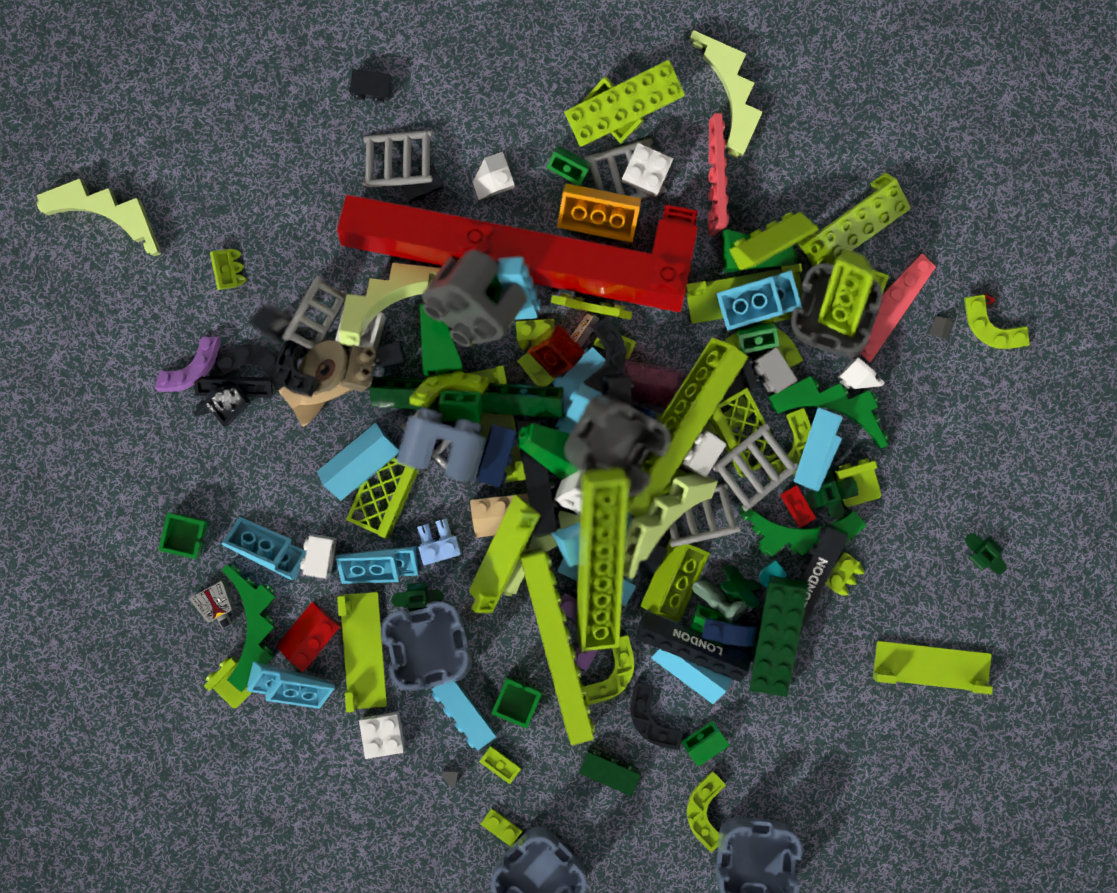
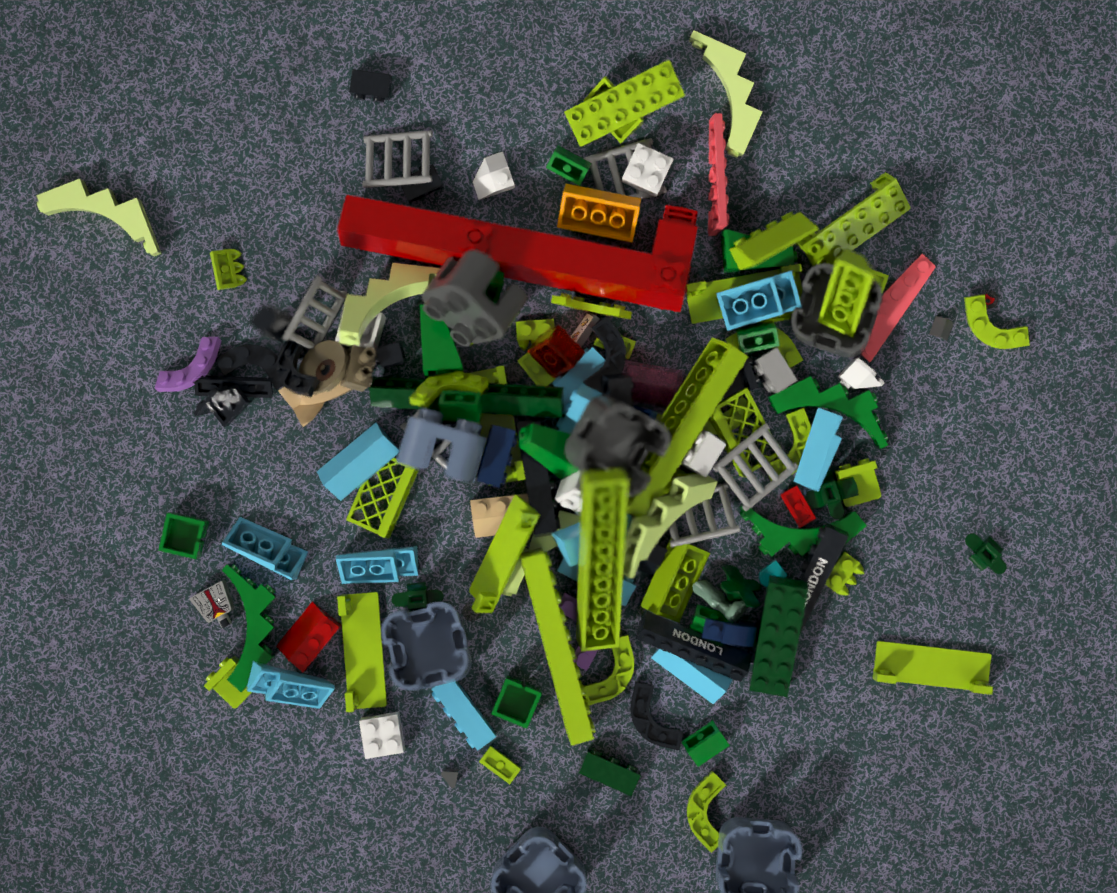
(318, 556): white brick -> none
(444, 548): light blue brick -> none
(501, 827): lime plate -> none
(516, 272): medium azure brick -> none

